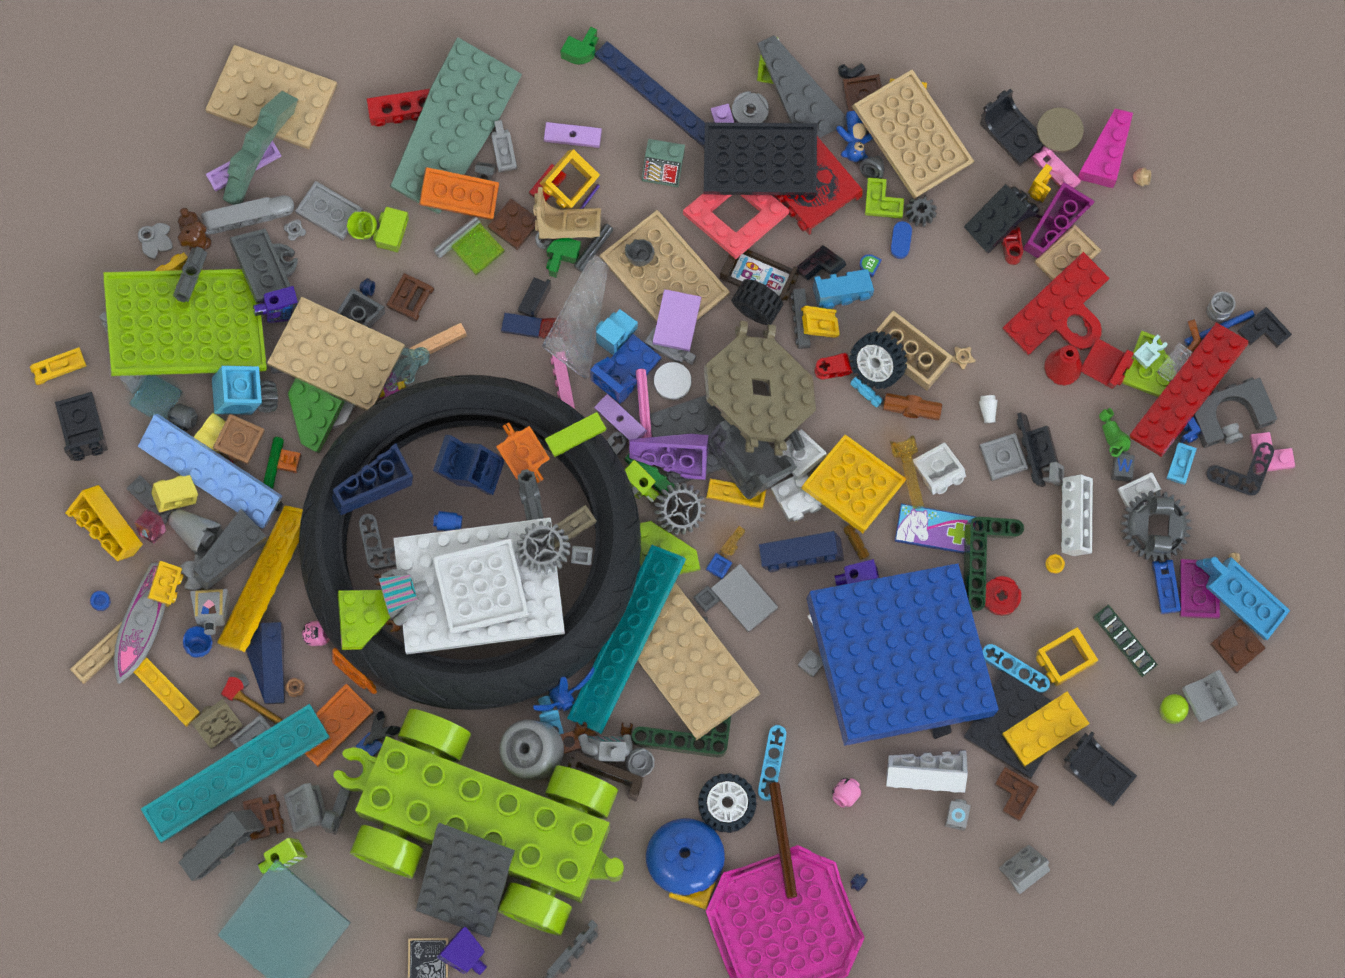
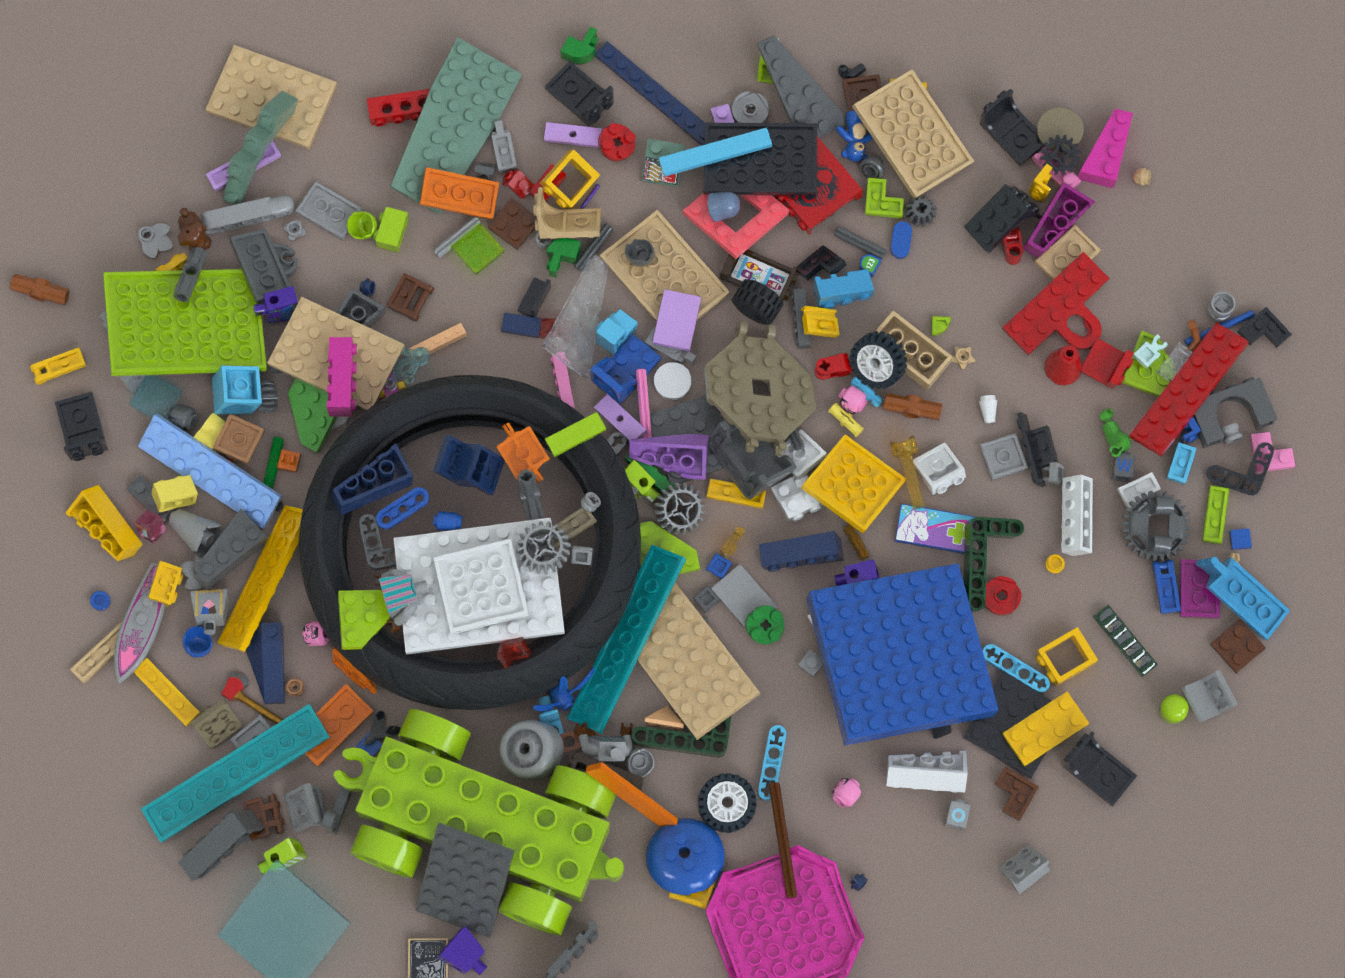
(39, 289): none -> dark orange piece
(340, 376): none -> dark pink wedge
(408, 501): none -> blue plate
(512, 650): none -> clear red bracket
(517, 183): none -> red bracket
(580, 93): none -> black bracket
(590, 502): none -> light grey bush
(608, 147): none -> red plate
(631, 794): none -> orange tile
(665, 719): none -> light nougat slope
(715, 152): none -> medium azure tile
(723, 205): none -> sand blue hair
(757, 616): none -> green plate
(846, 419): none -> light yellow pin
(852, 399): none -> bright pink head
(860, 242): none -> dark grey axle
(939, 325): none -> lime tile
(1072, 152): none -> black gear
(1215, 515): none -> lime tile
(1240, 539): none -> blue tile

